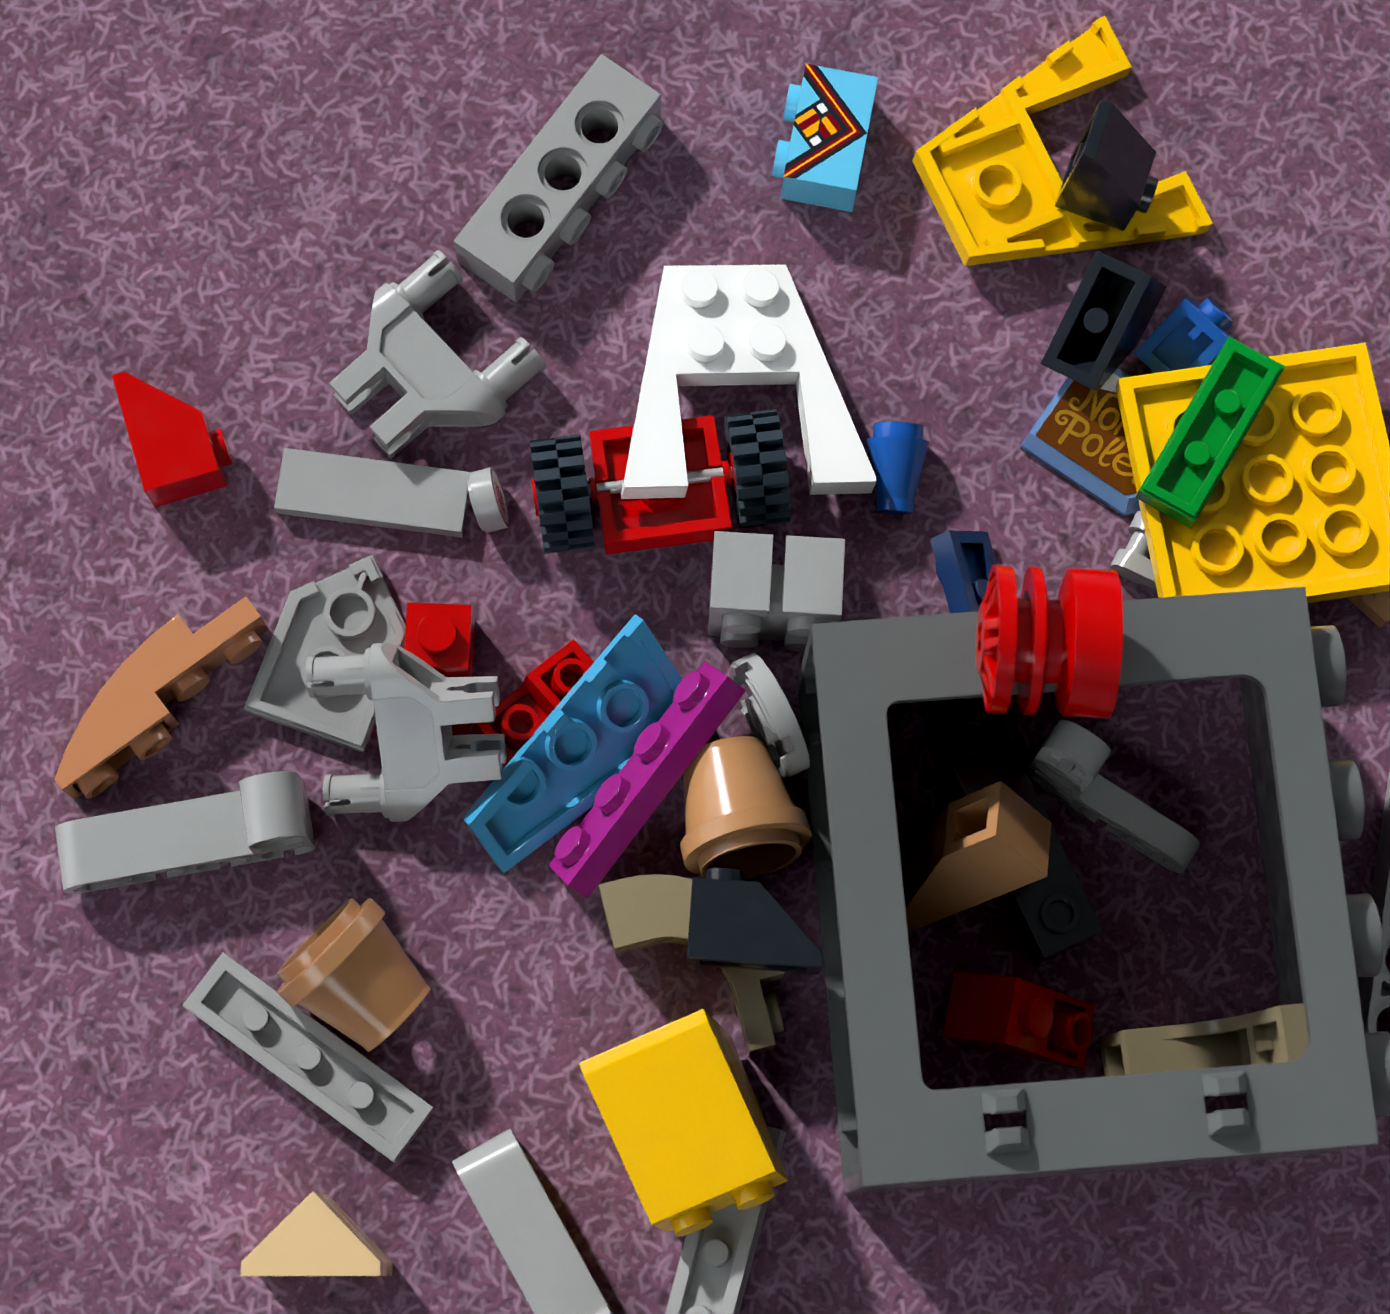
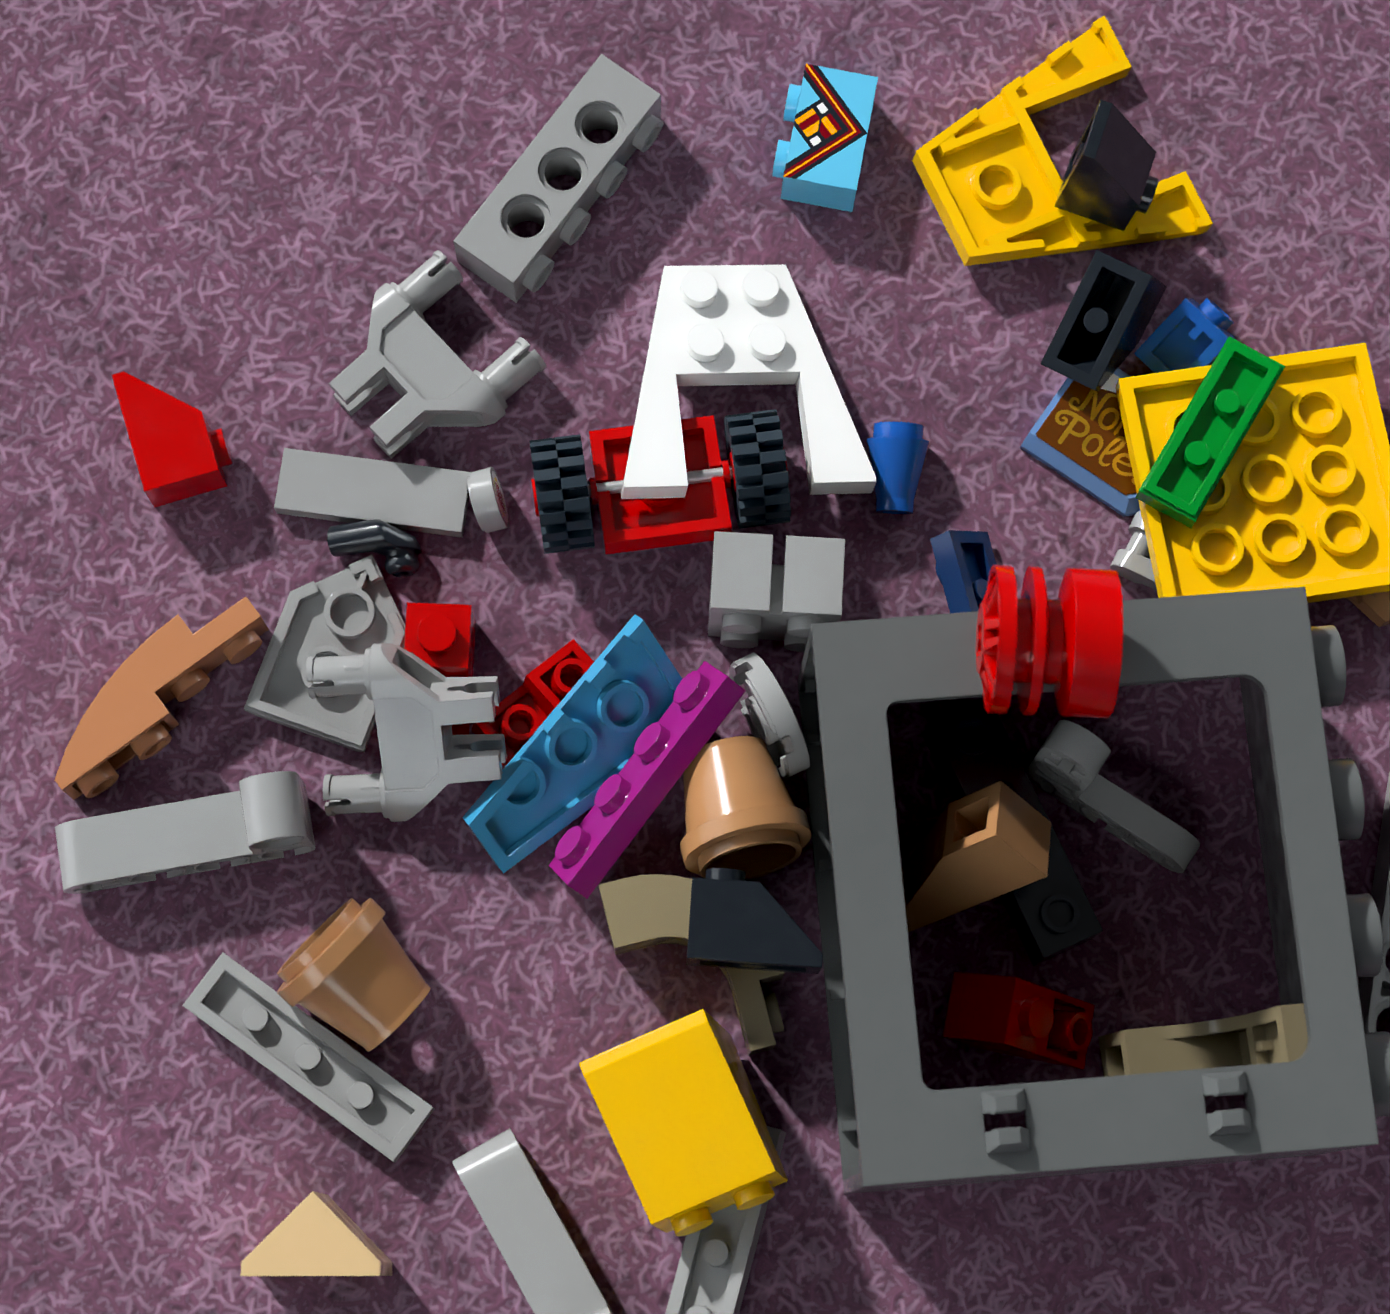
(377, 537): none -> black arm

